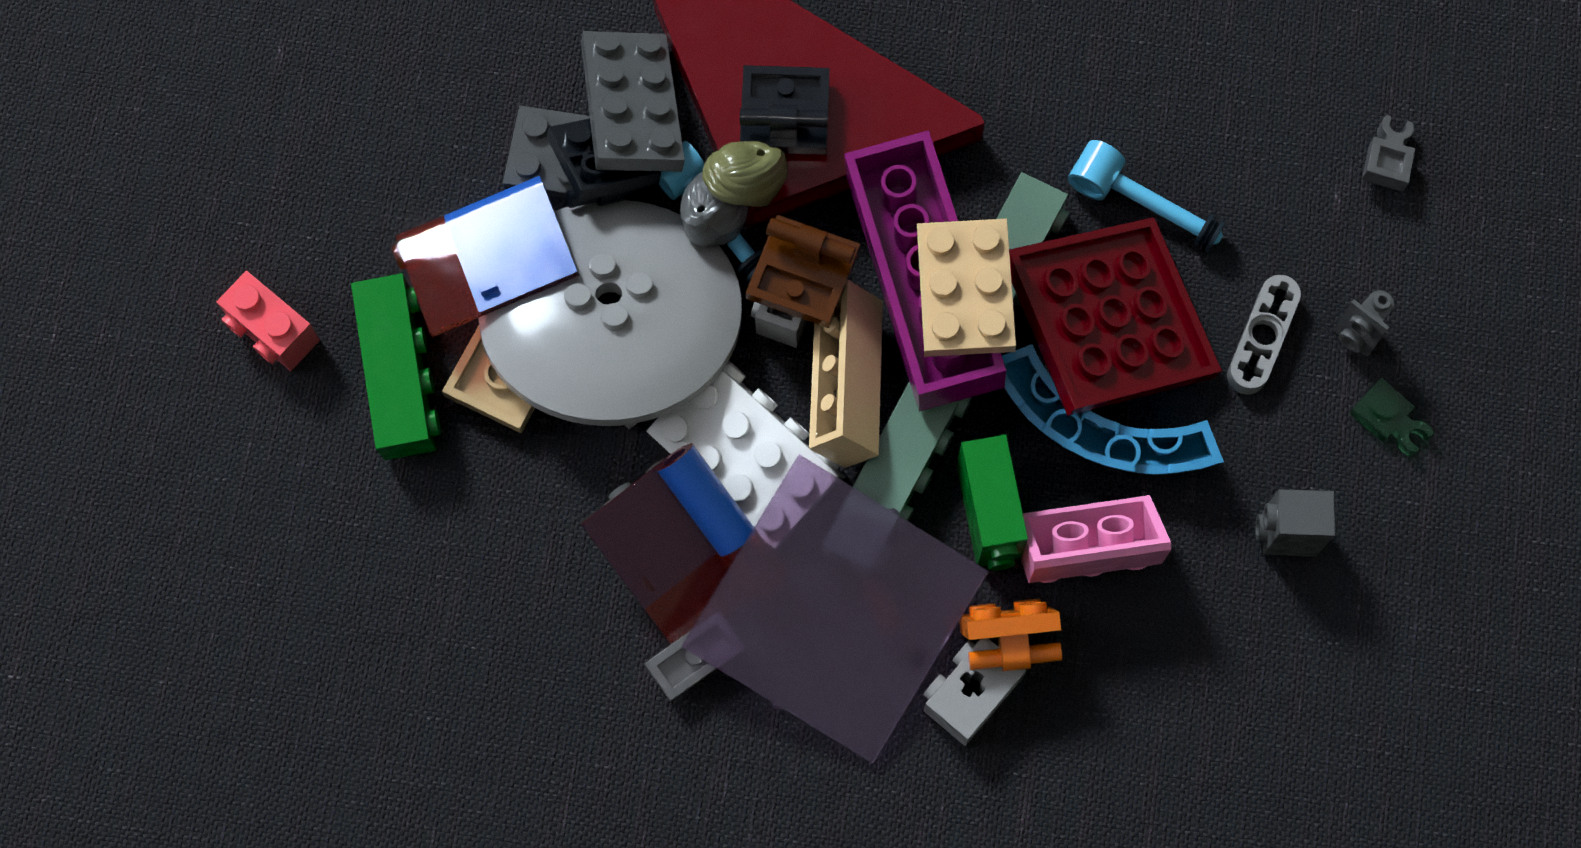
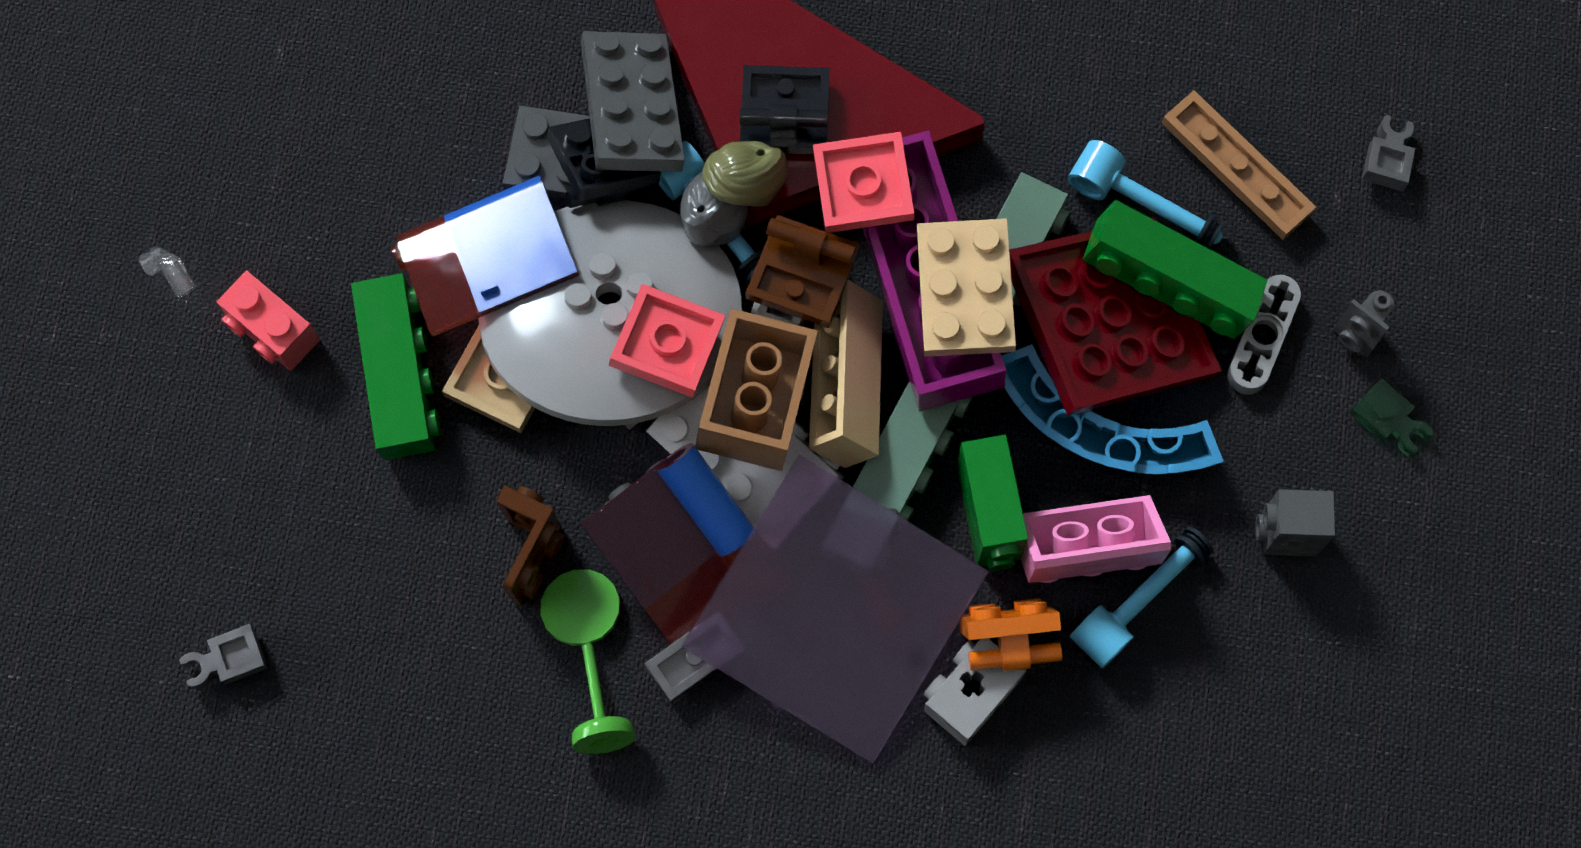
(172, 268): none -> clear arm
(231, 657): none -> flat silver plate
(526, 511): none -> reddish brown bracket
(580, 611): none -> bright green piece
(667, 340): none -> coral plate
(755, 389): none -> medium nougat brick
(863, 182): none -> coral plate
(1105, 633): none -> medium azure piece
(1174, 270): none -> green brick
(1238, 165): none -> medium nougat plate

